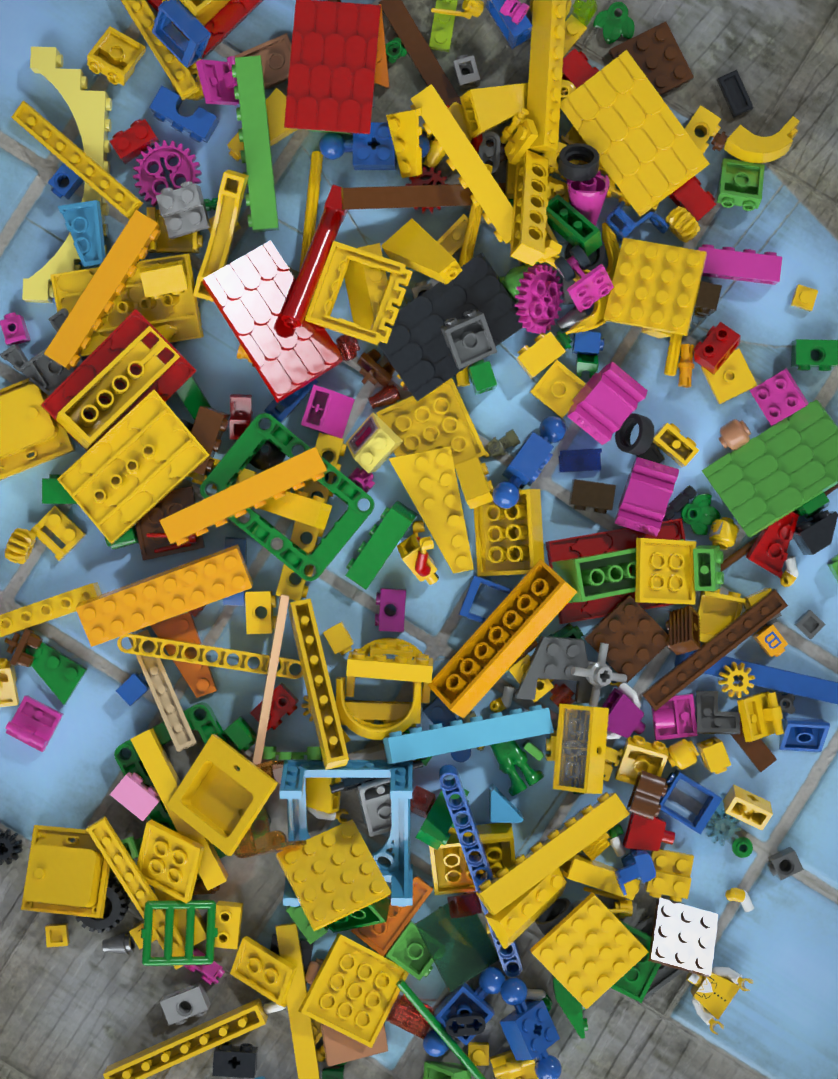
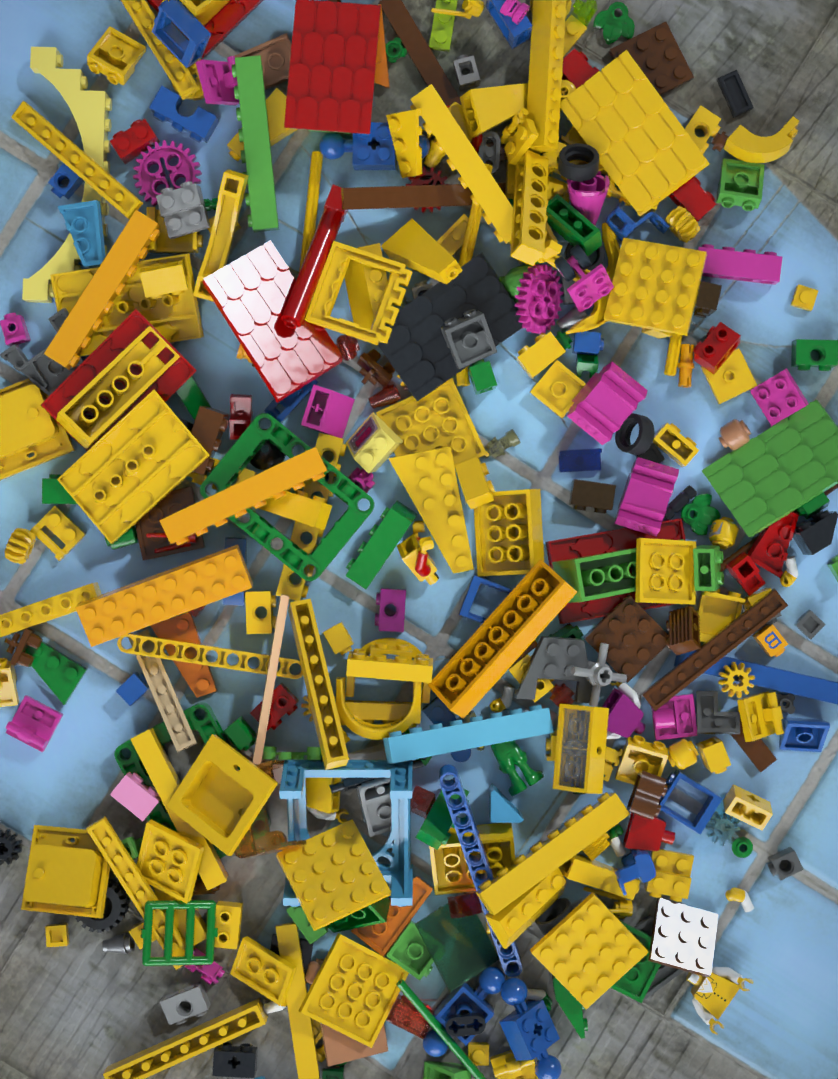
(527, 462): blue brick -> none
(533, 750): bright green tile -> none
(746, 573): none -> red brick

